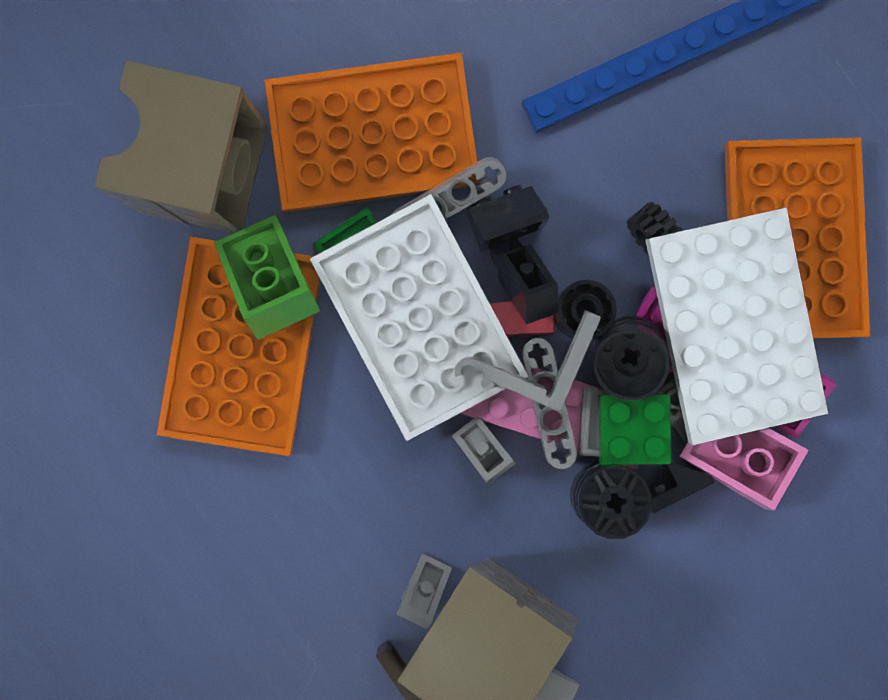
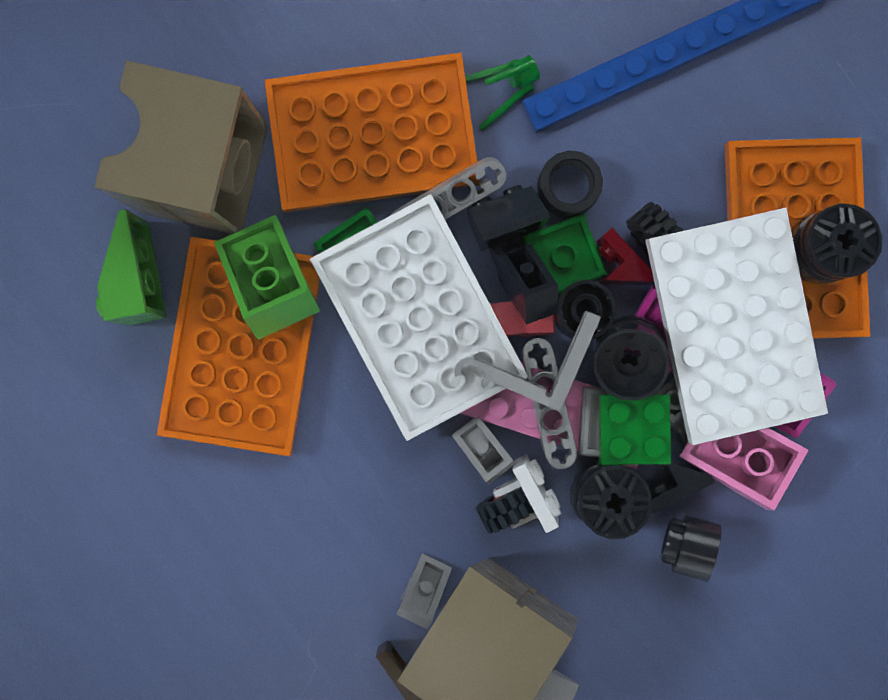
(130, 276): none -> bright green slope
(519, 73): none -> green plant
(521, 500): none -> plate
(568, 251): none -> green tile
(571, 158): none -> black tyre
(630, 268): none -> dark red slope
(691, 546): none -> black piece
(829, 259): none -> black wheel

